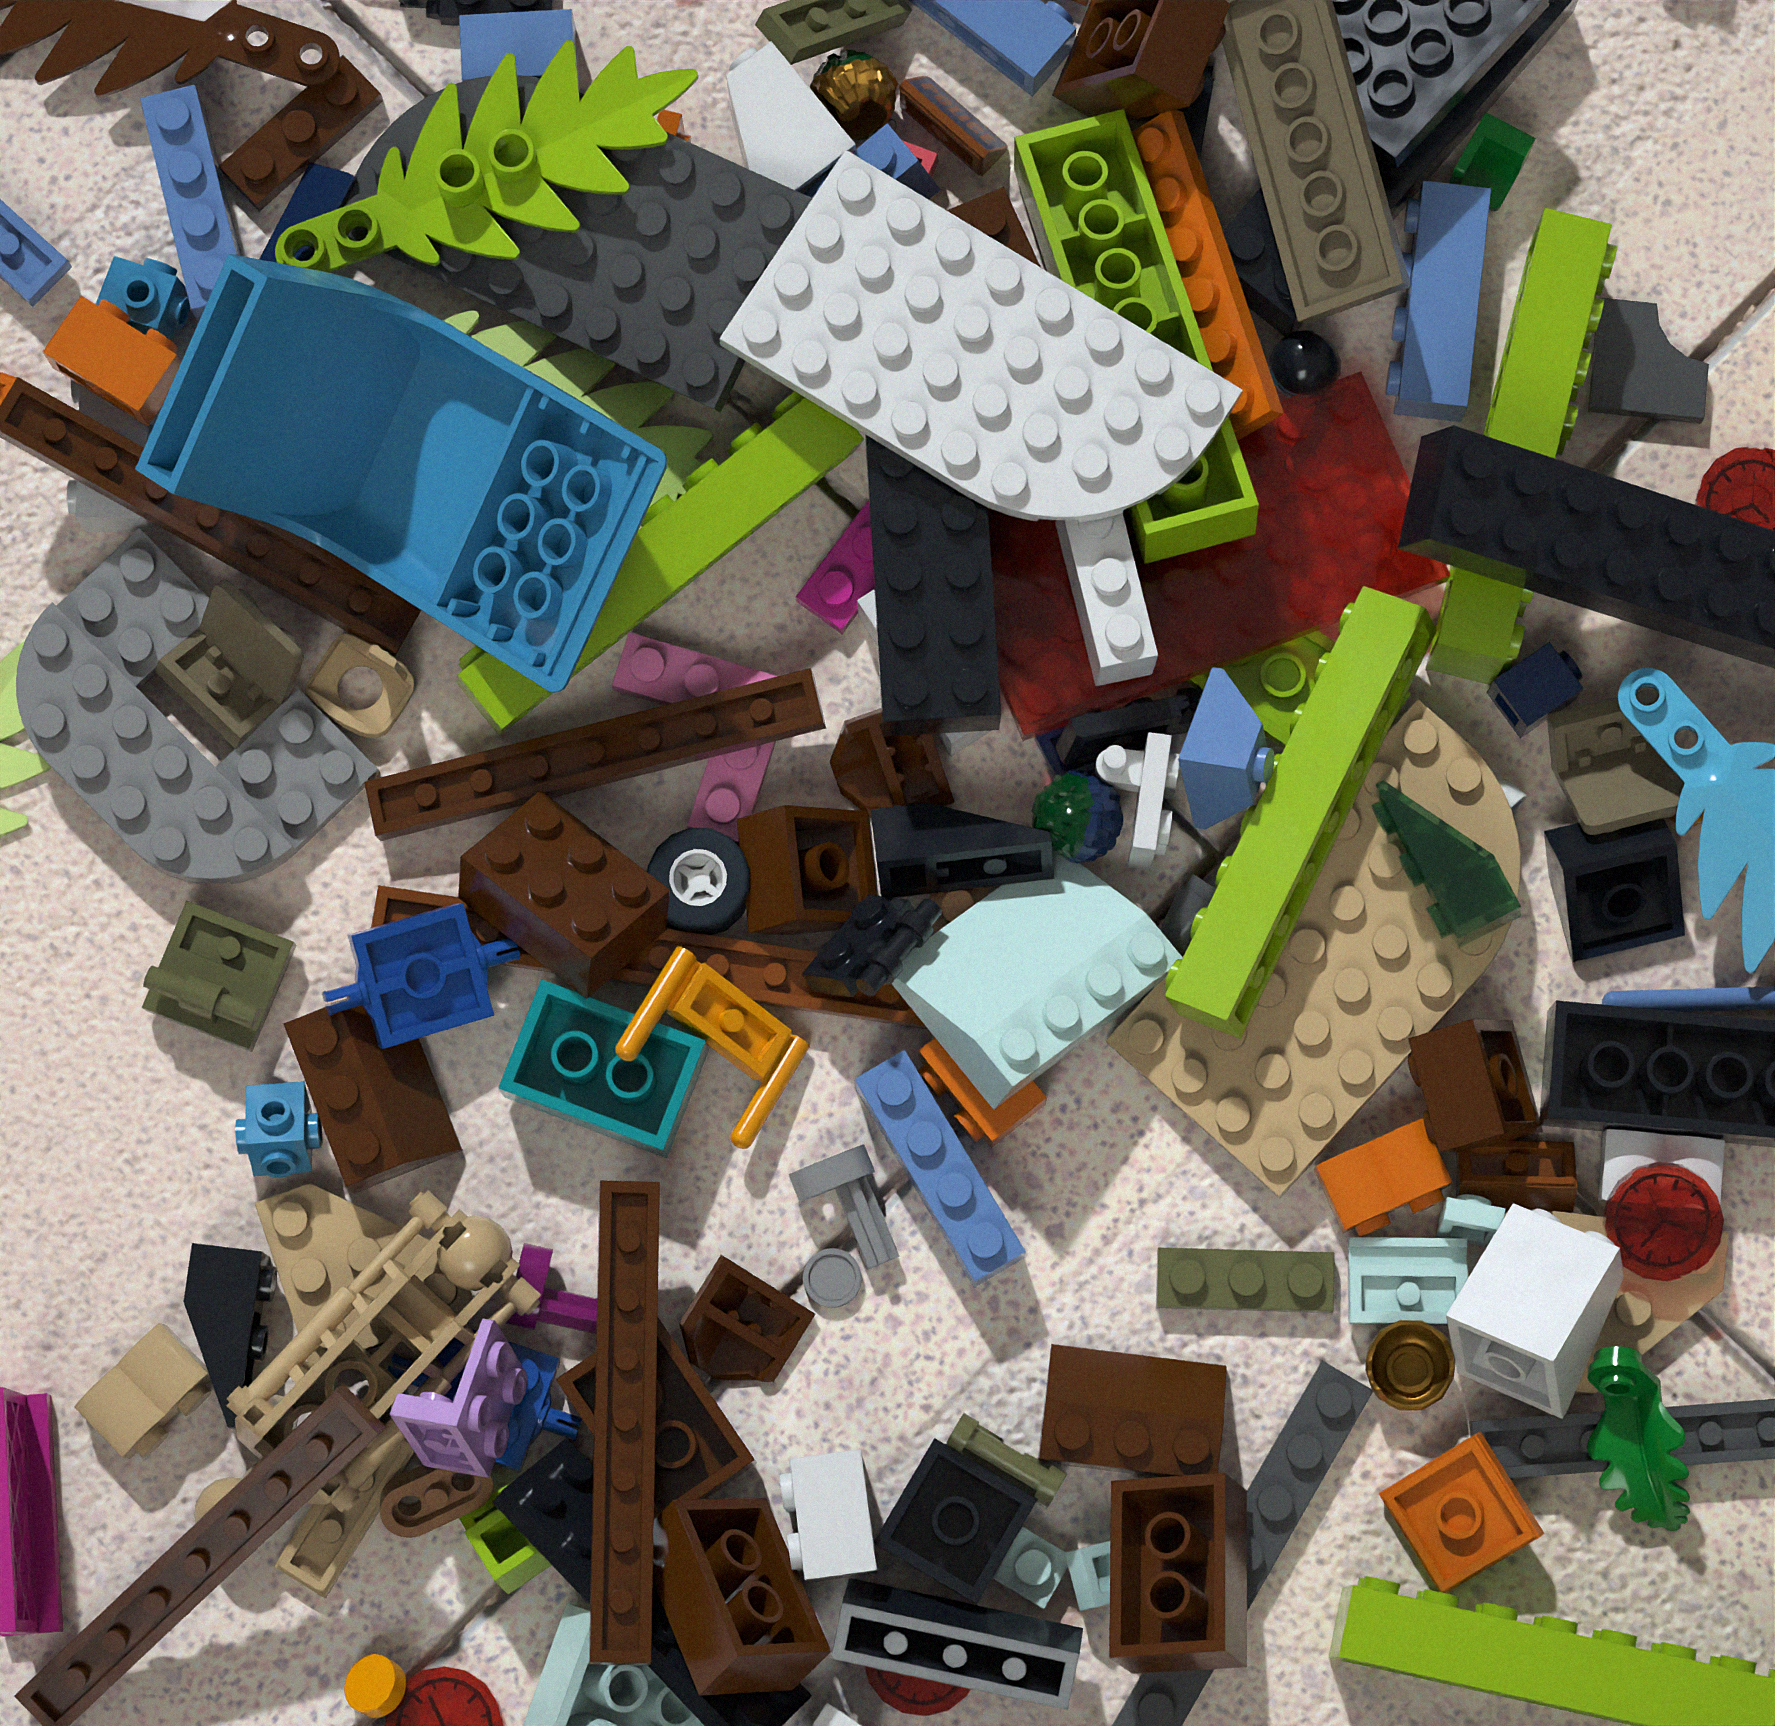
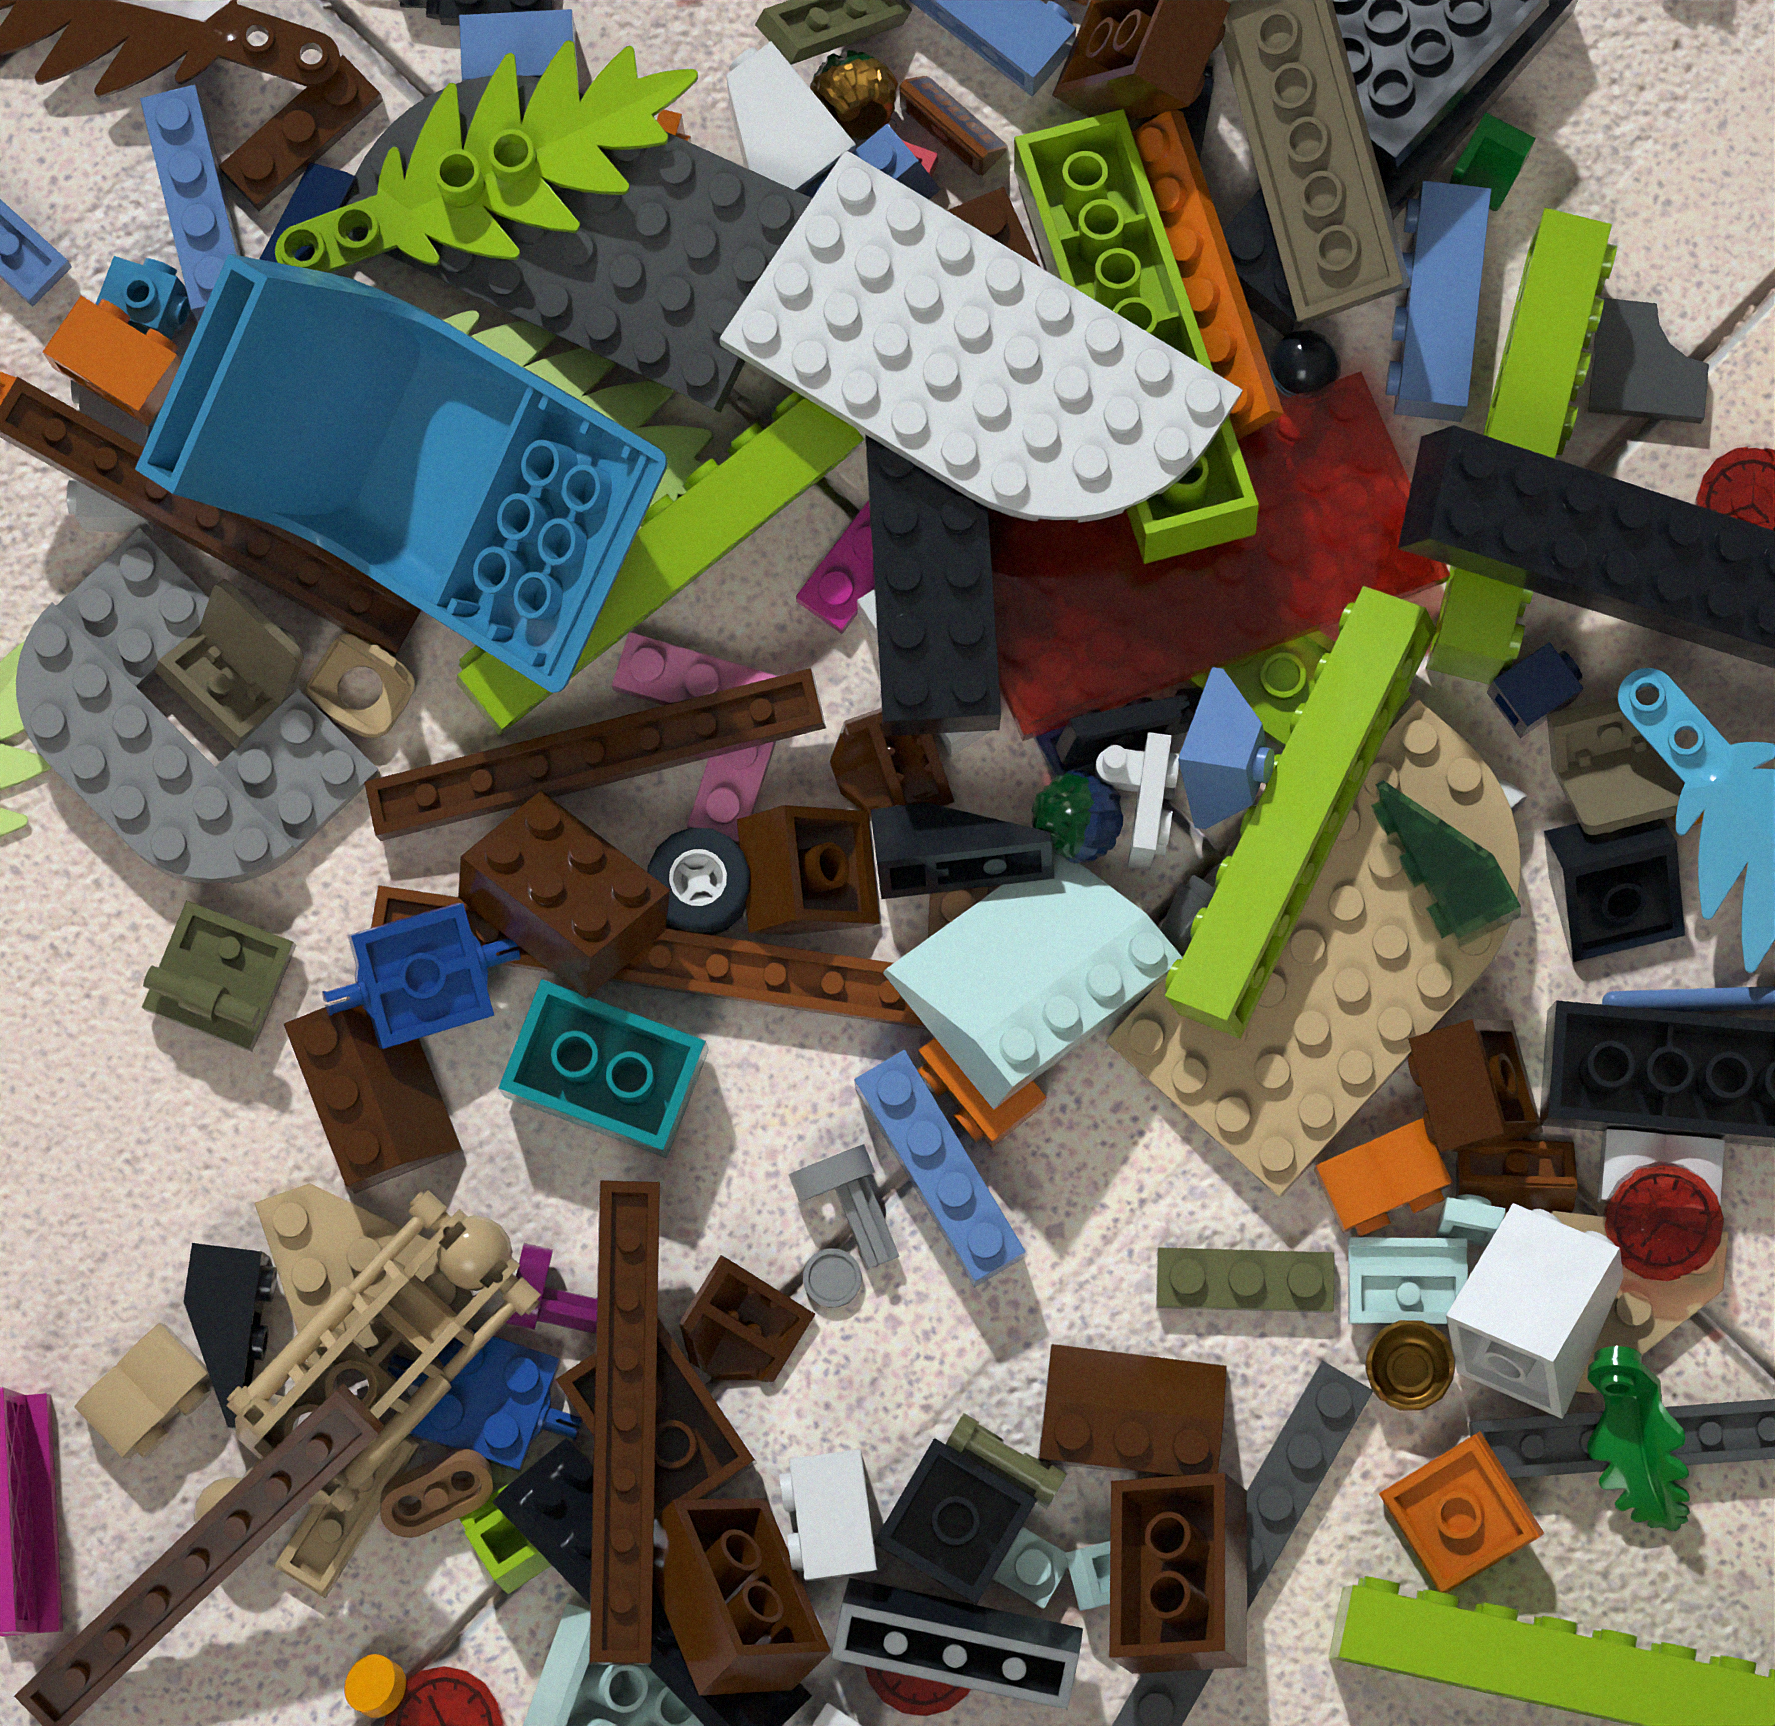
(278, 1129): dark azure brick -> none
(474, 1427): lavender bracket -> none
(728, 1024): light orange plate -> none
(871, 945): black plate -> none
(1108, 598): white brick -> none

